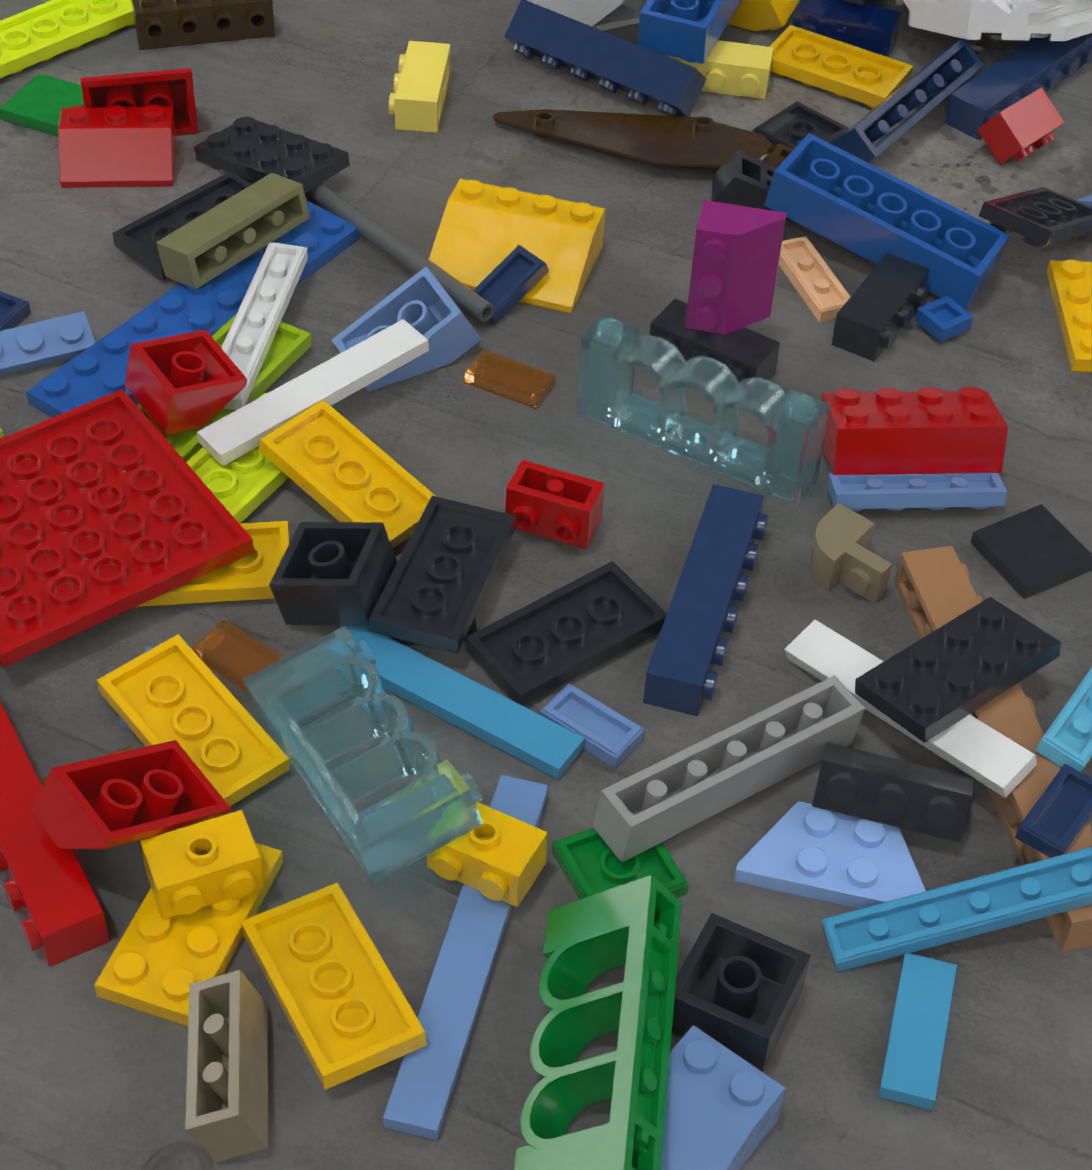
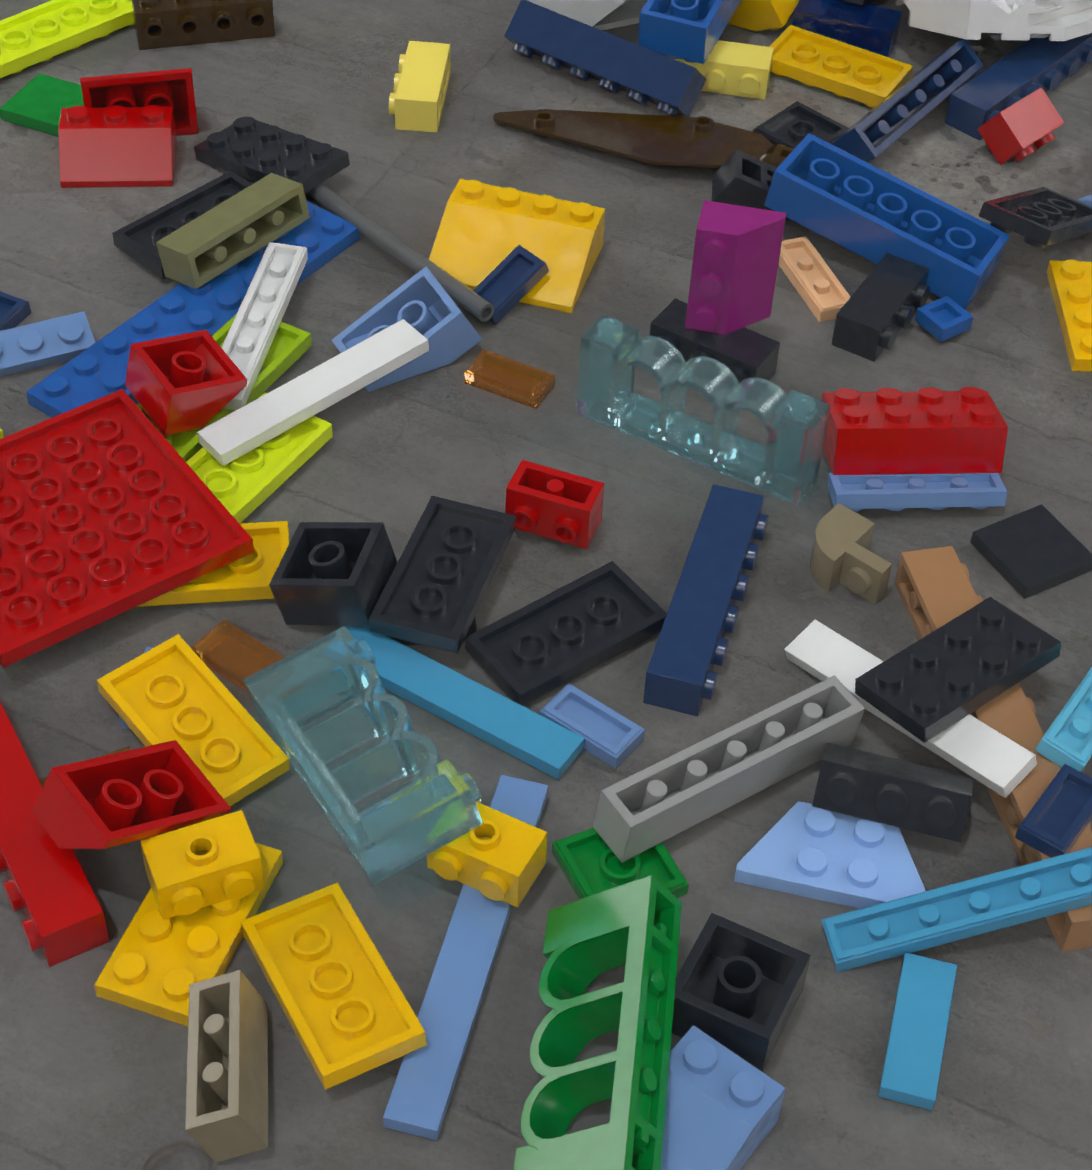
(346, 471): yellow plate -> none

